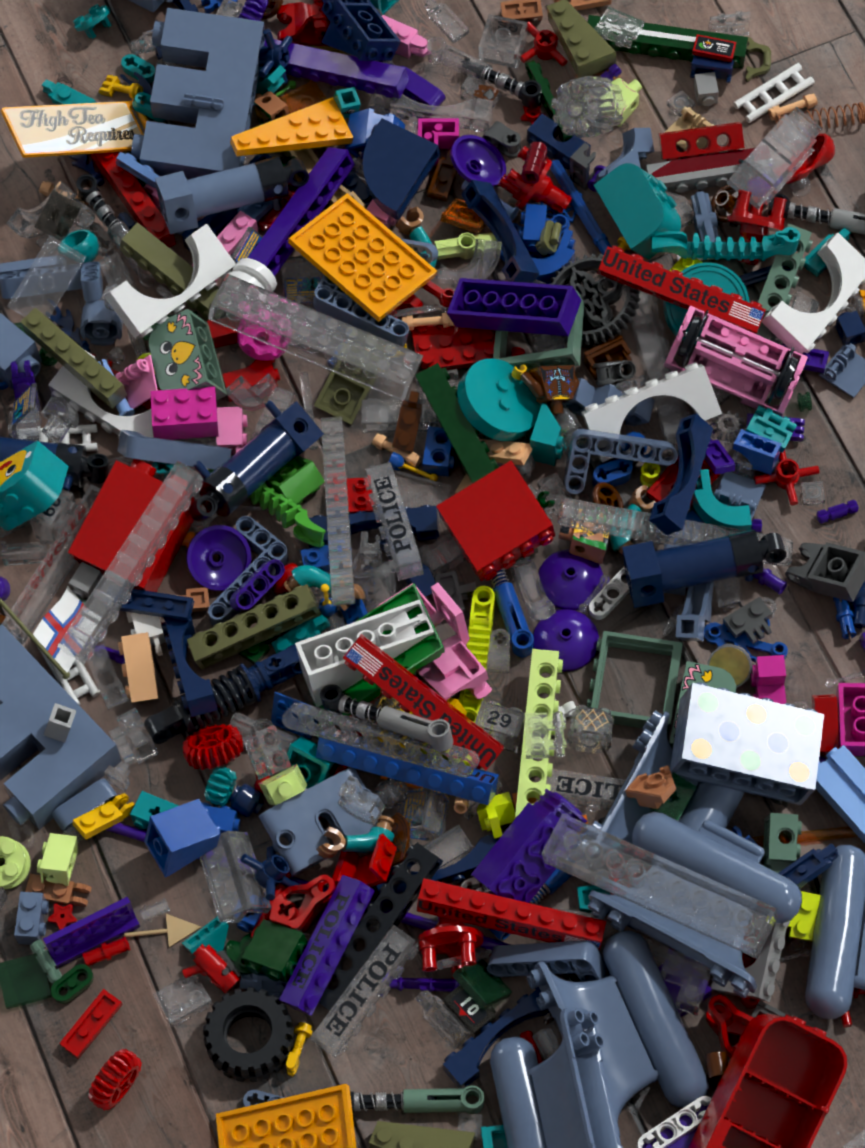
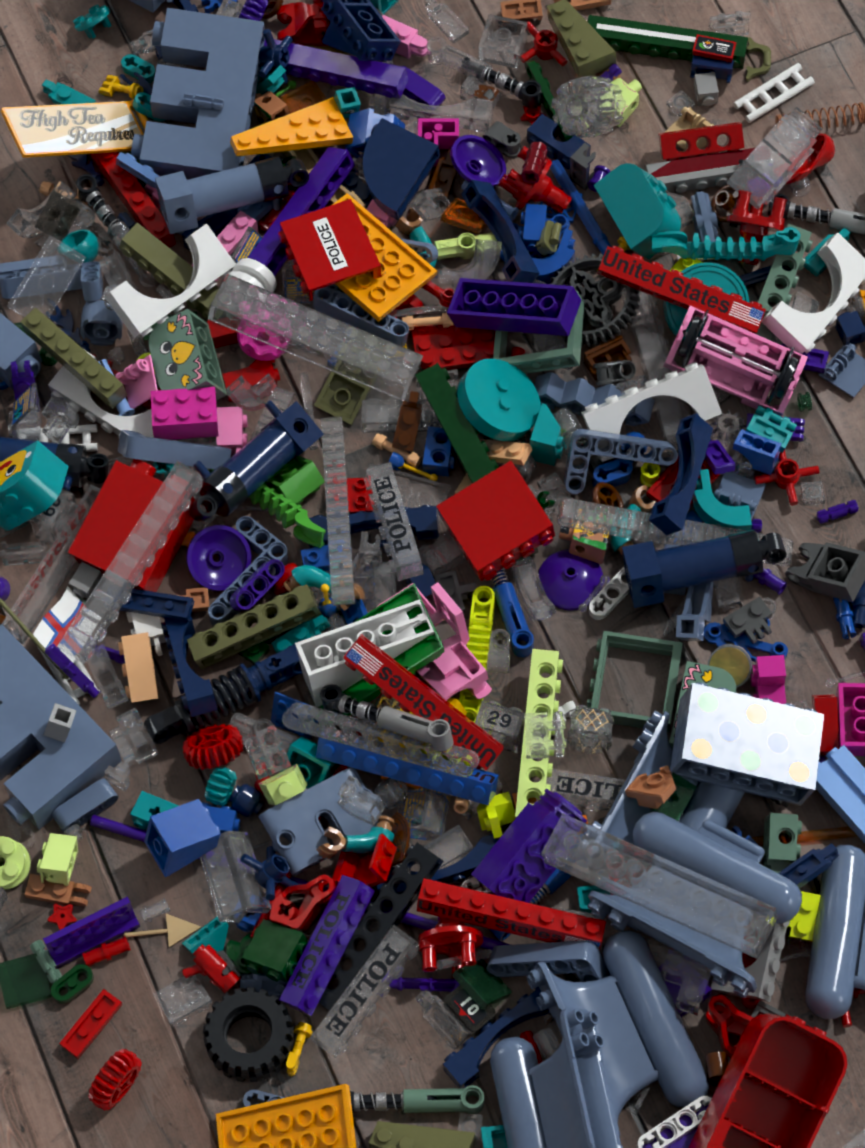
(31, 917): sand blue brick -> none
(71, 670): none -> dark purple piece
(103, 816): yellow hinge -> none
(328, 247): none -> red panel
(428, 204): none -> clear hinge
(549, 384): reddish brown torso -> none
(574, 650): dark purple dish -> none
(620, 23): clear plate -> none
(636, 146): sand blue arch -> none
(808, 101): light nougat bar -> none

